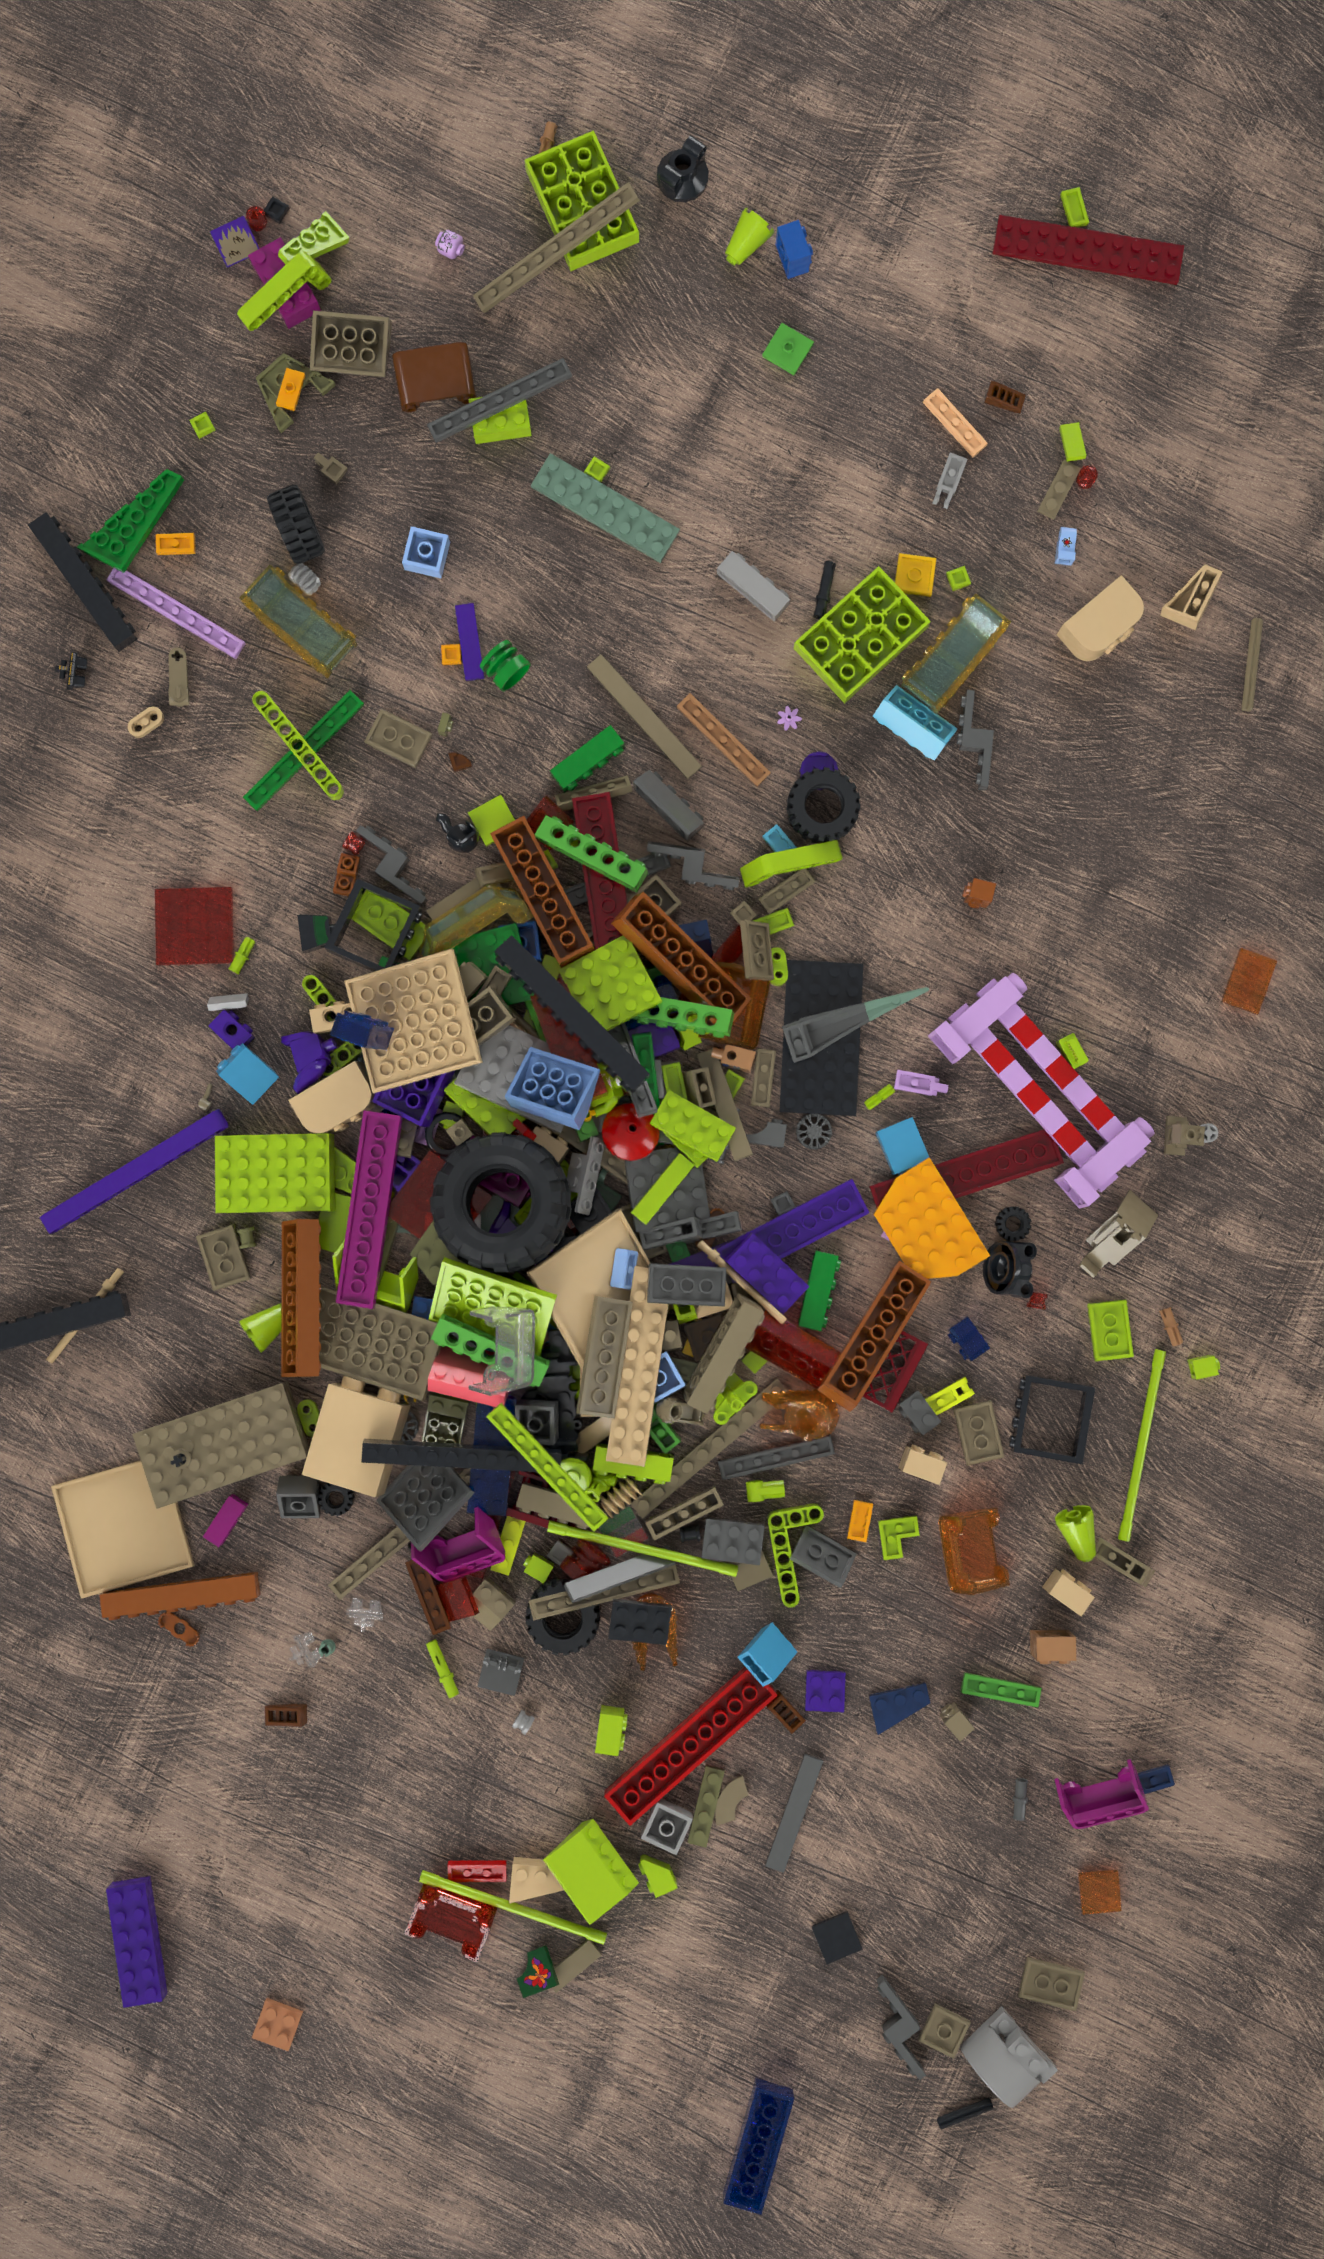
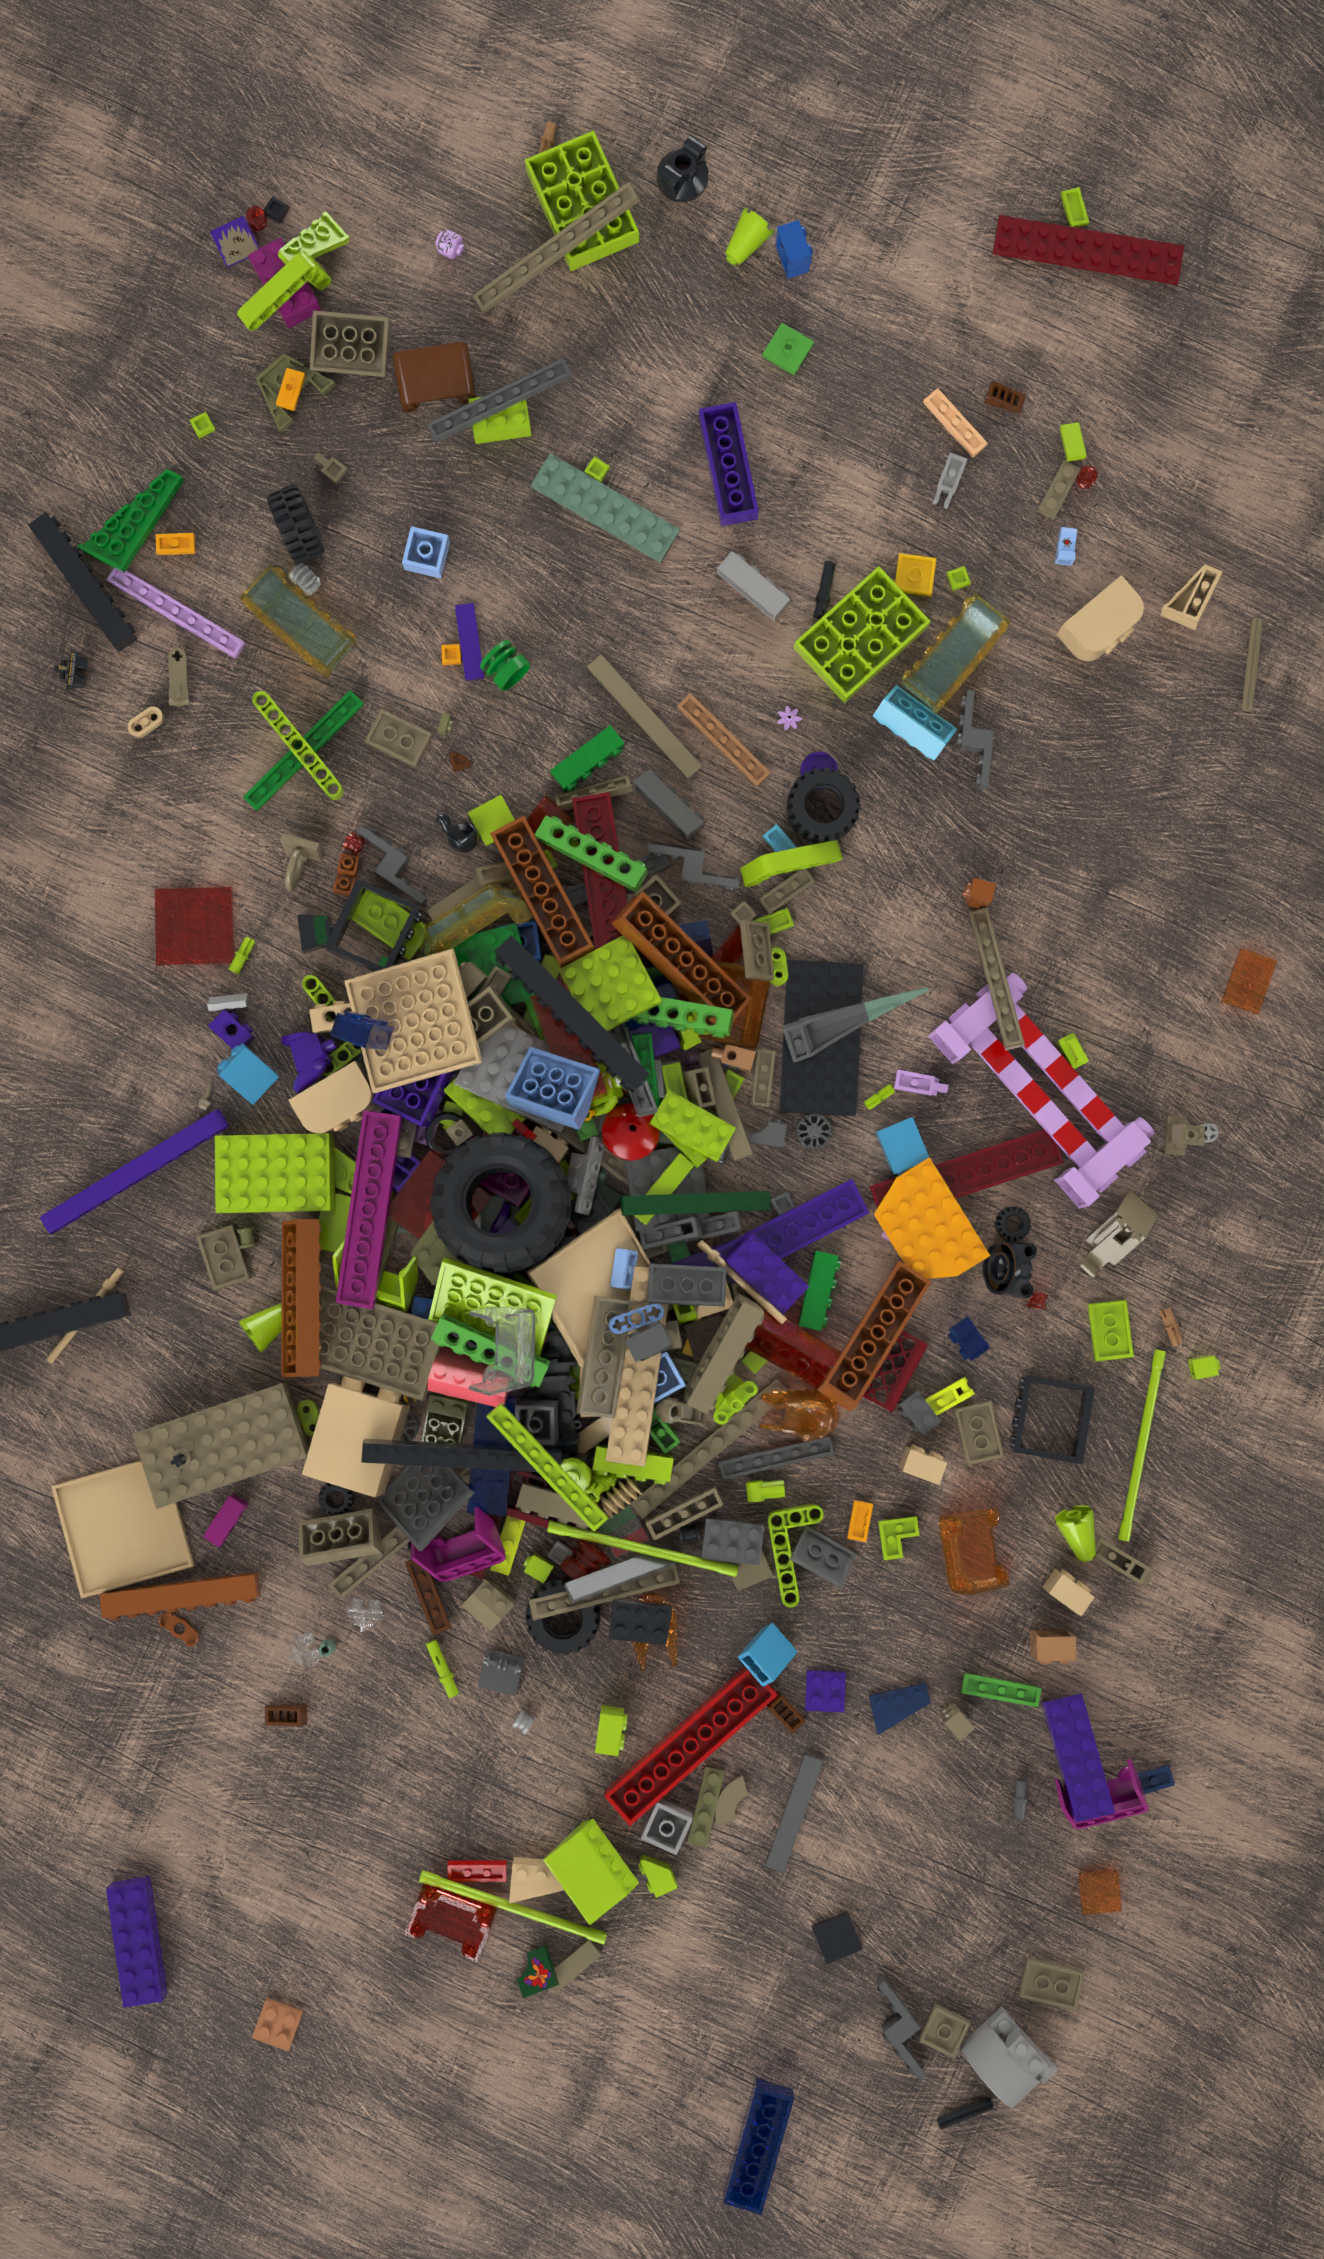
(298, 1497): dark grey slope -> none
(300, 851): none -> dark tan tile
(339, 1537): none -> dark tan slope
(457, 1599): clear red tile -> none
(620, 1318): none -> medium blue beam
(649, 1342): none -> dark grey brick
(690, 1056): none -> plate
(695, 1203): none -> dark green tile
(728, 464): none -> dark purple brick
(996, 979): none -> dark tan tile
(1078, 1758): none -> dark purple brick

